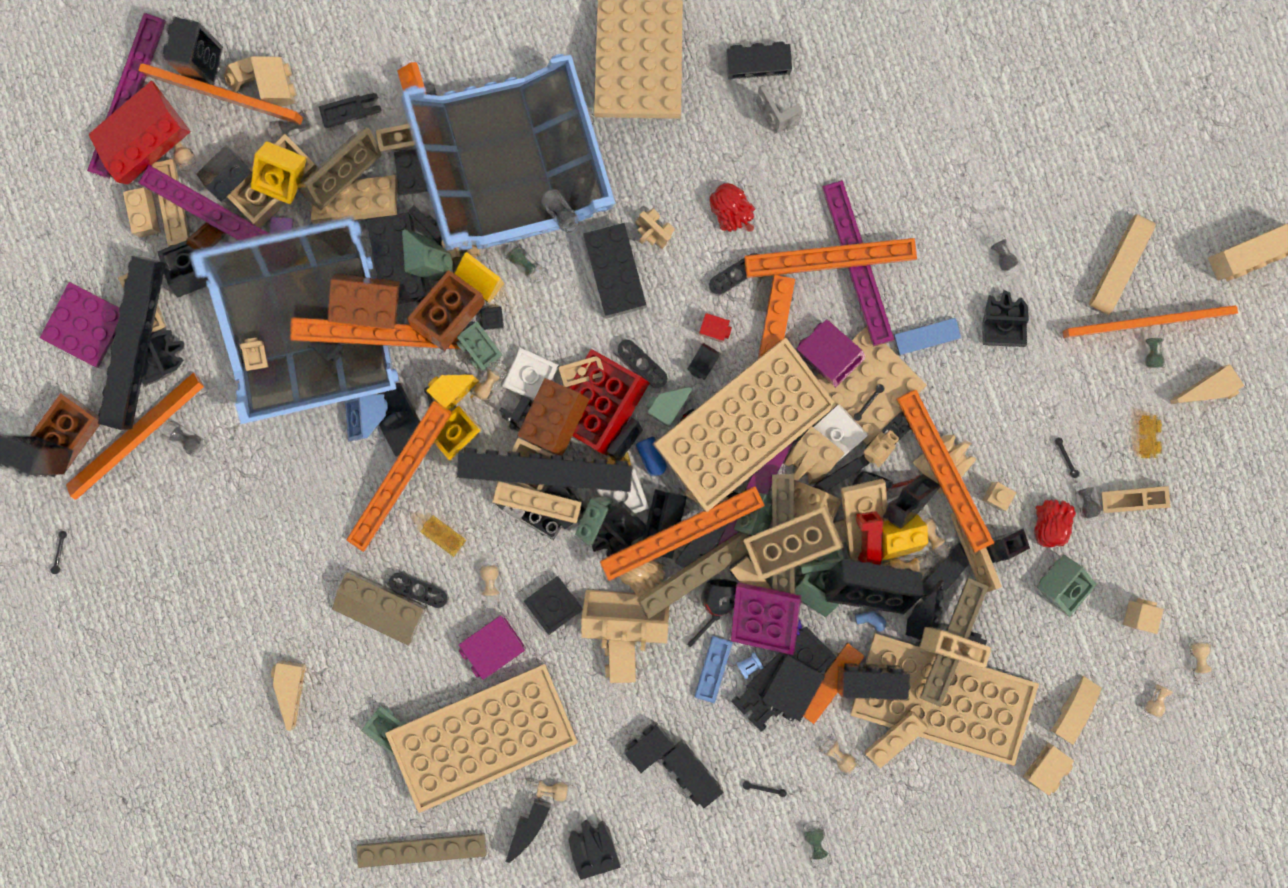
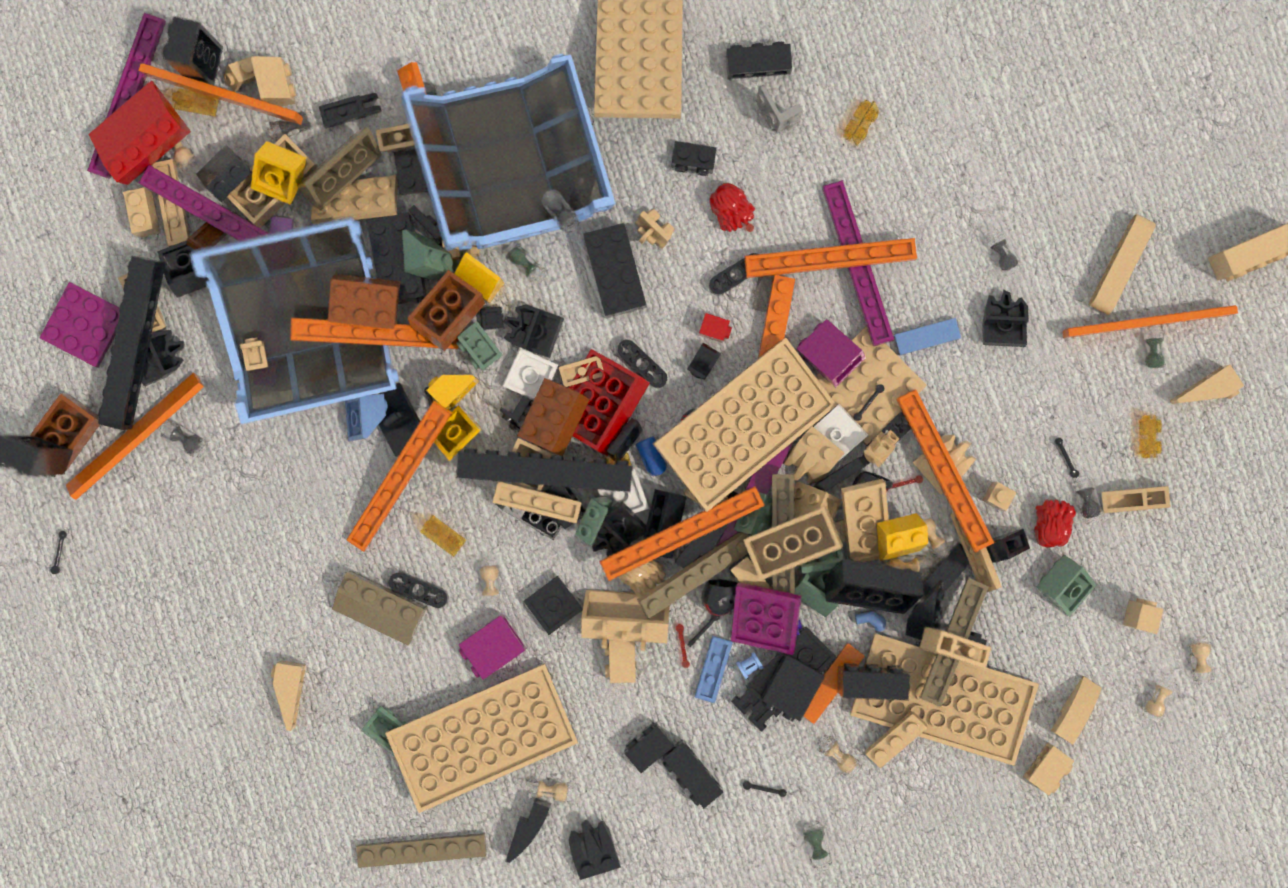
(195, 102): none -> clear yellow hinge
(328, 351): black bracket -> none
(484, 389): clear piece -> none
(534, 330): none -> black plate
(667, 405): sand green slope -> none
(685, 663): none -> clear red hinge
(693, 158): none -> black bracket
(867, 114): none -> clear yellow hinge
(872, 532): red leg -> none
(911, 501): black slope -> none

